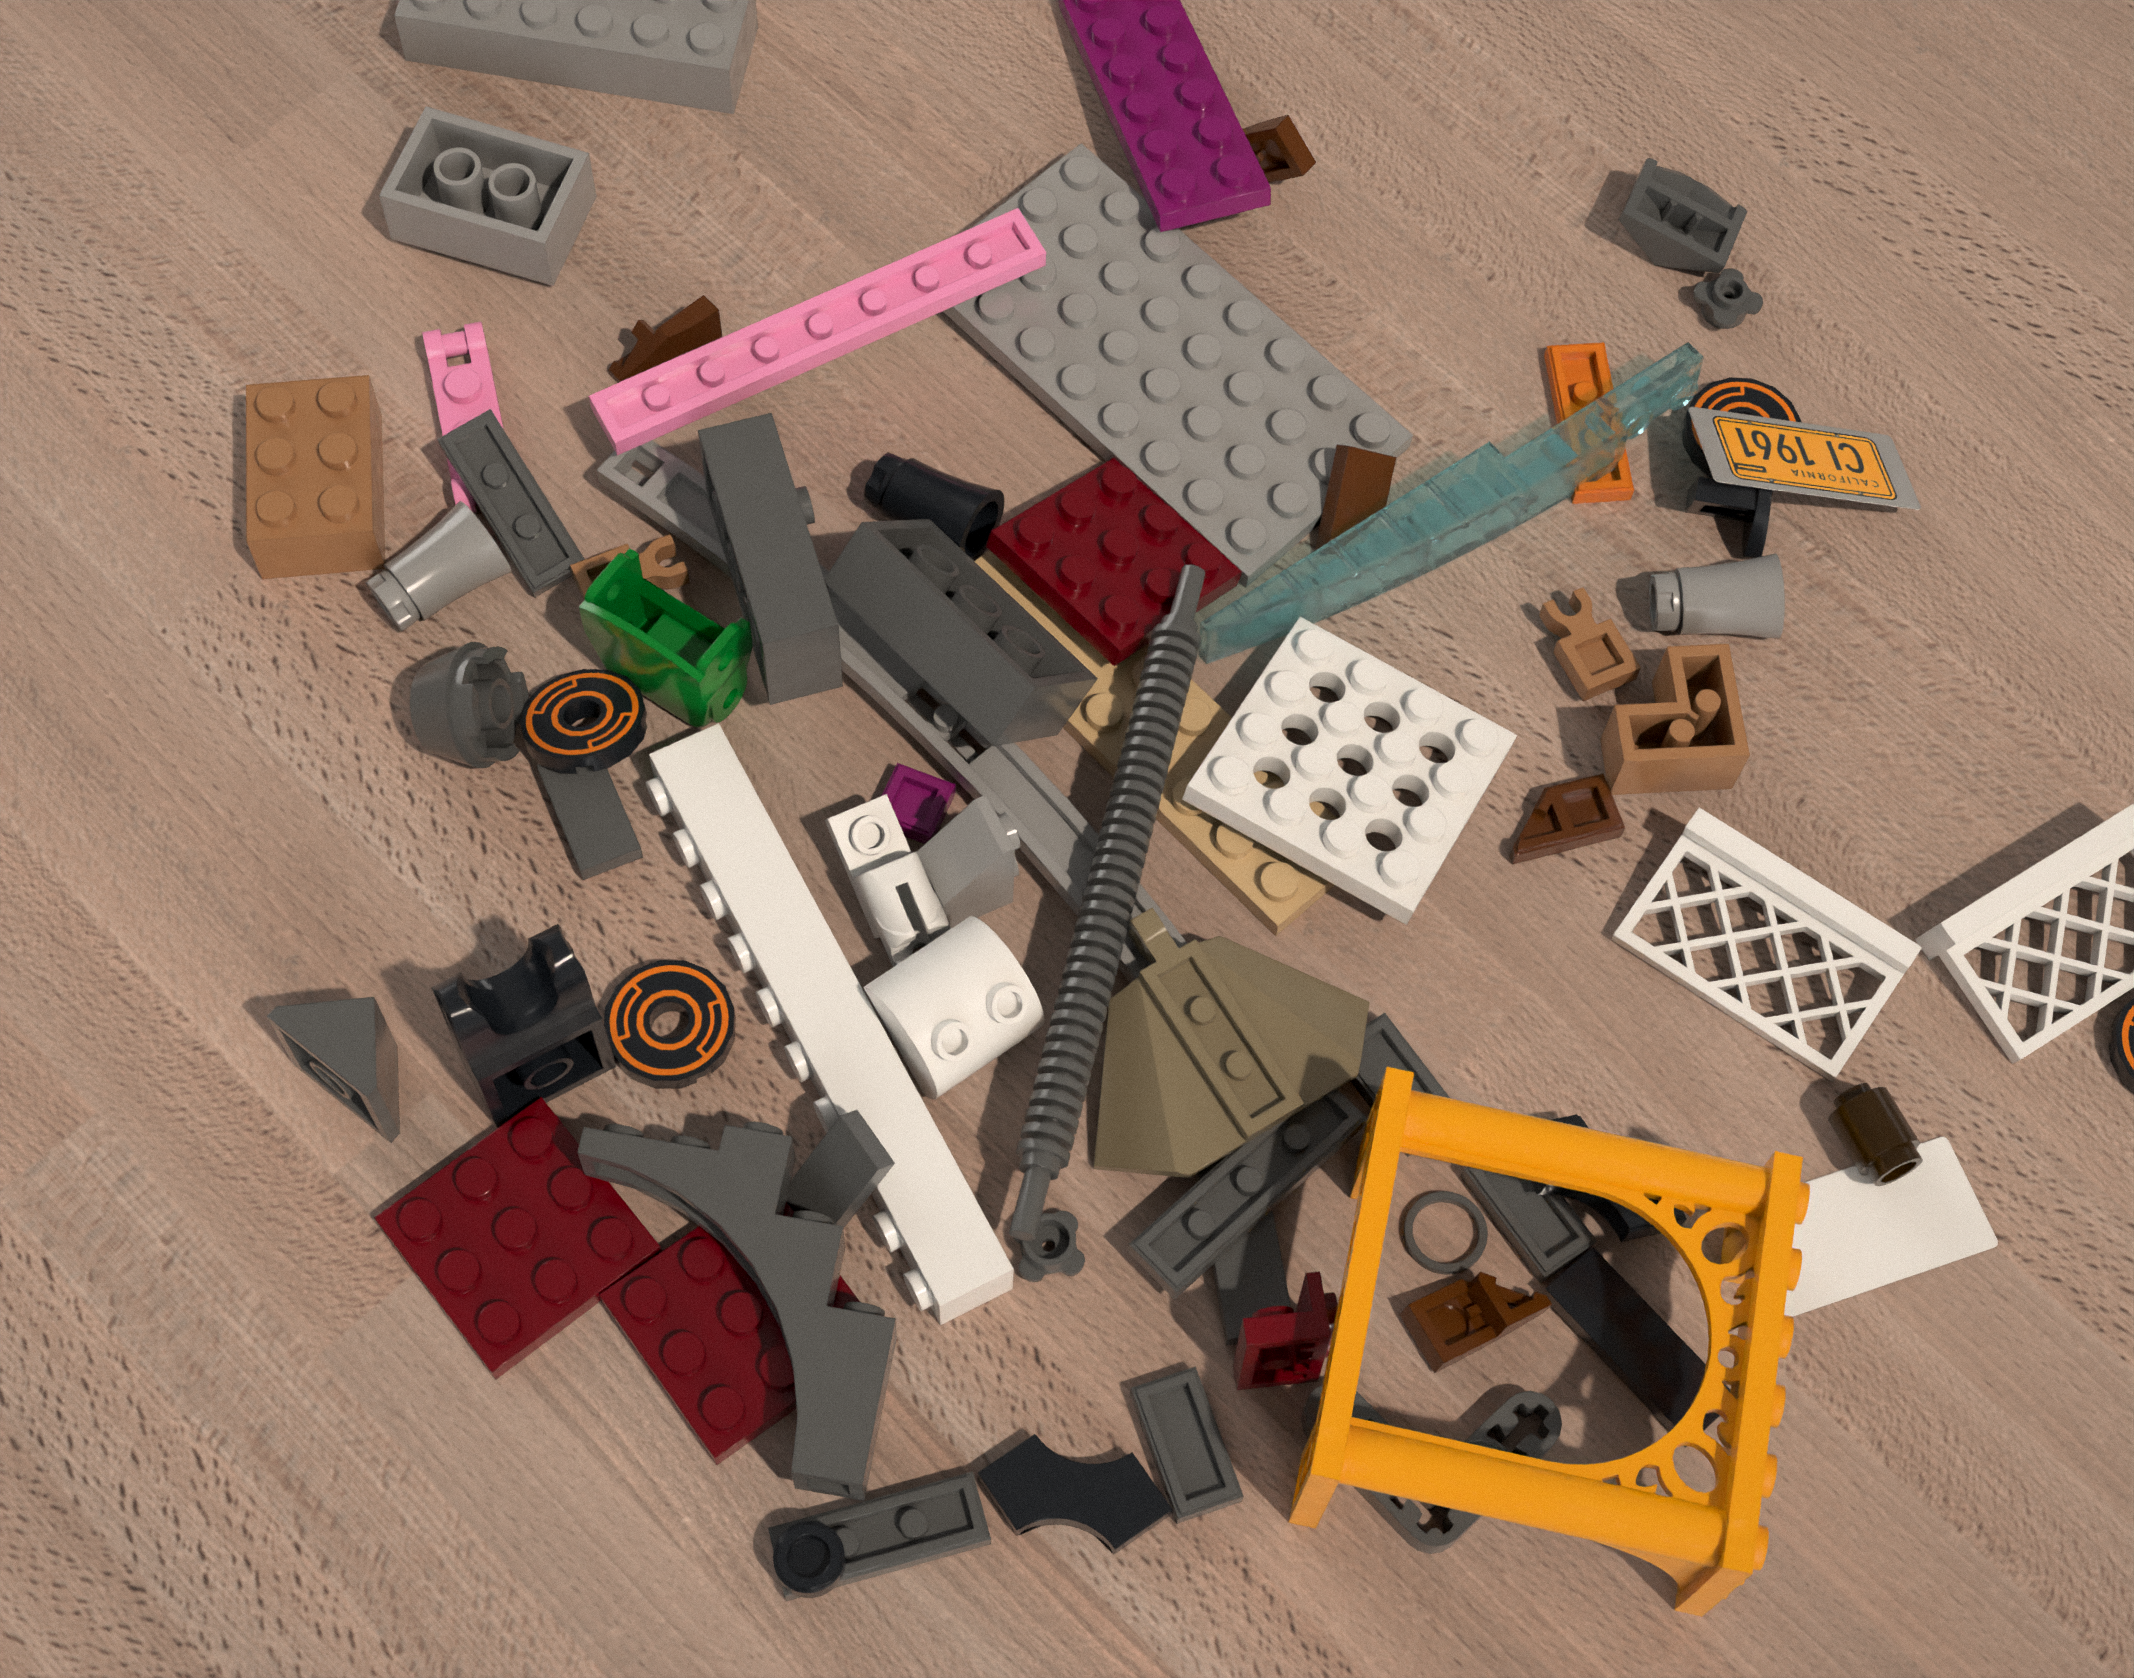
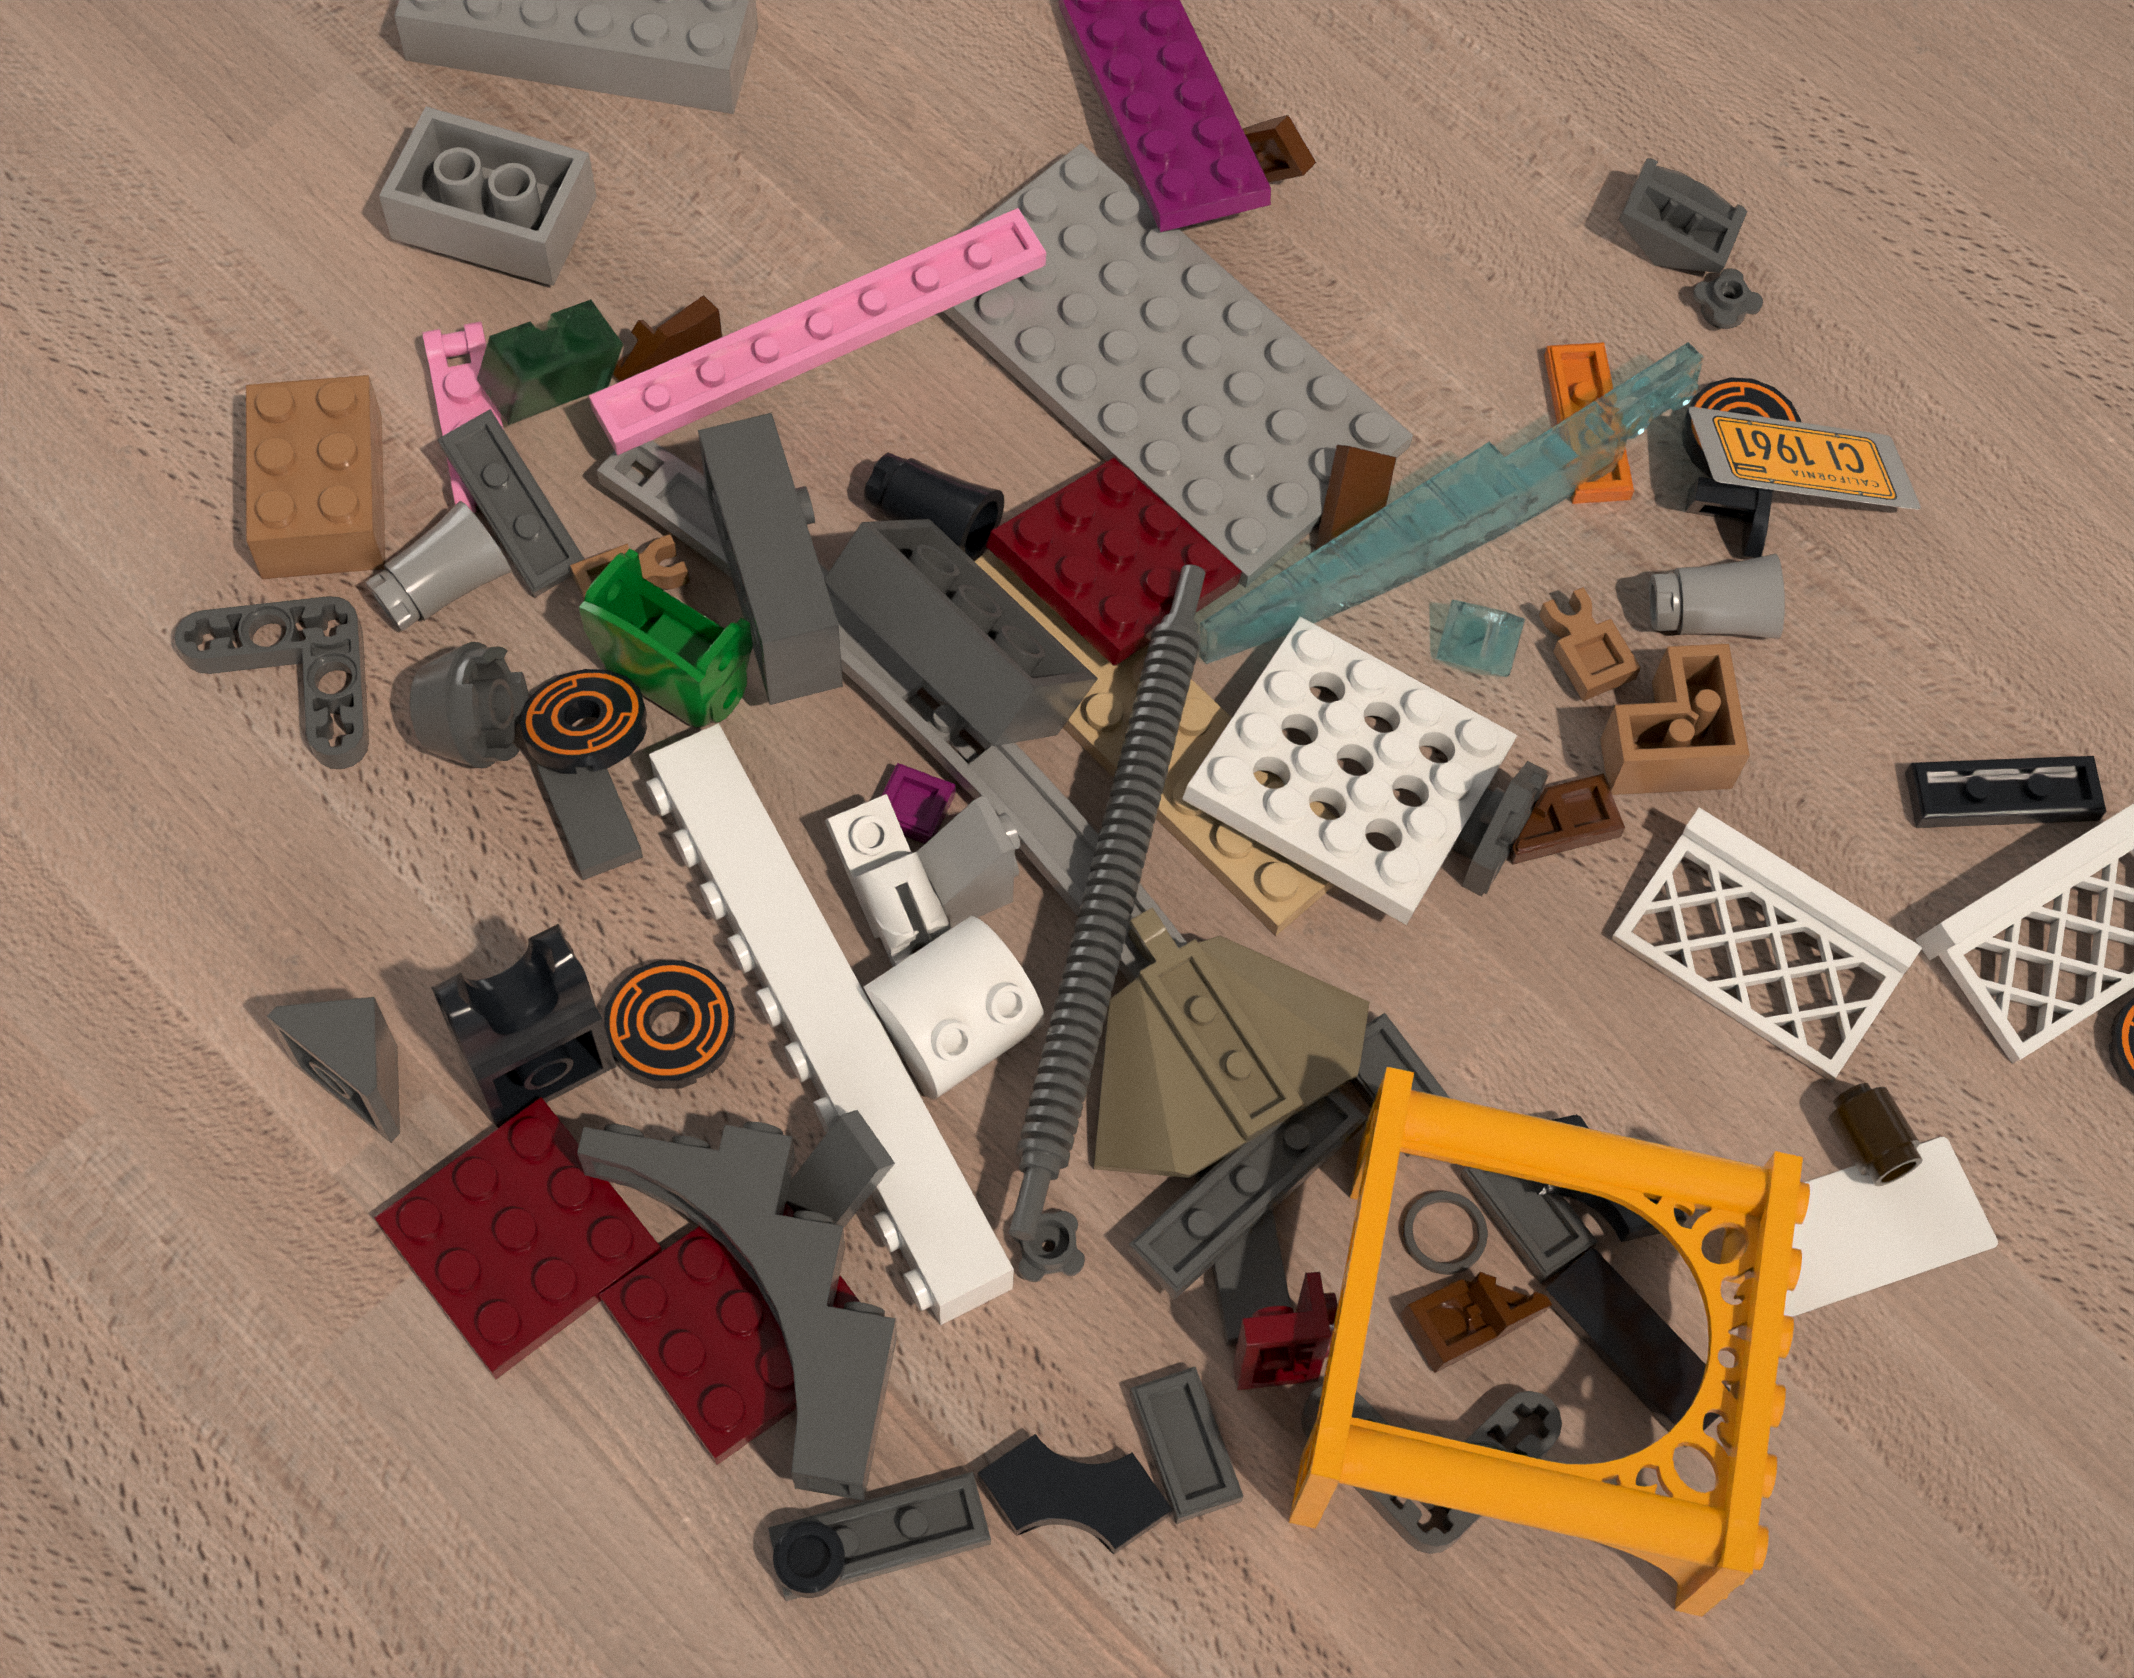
(316, 653): none -> dark grey beam
(540, 369): none -> clear green brick
(1480, 638): none -> clear light blue slope
(1497, 825): none -> dark grey plate
(2005, 791): none -> black tile

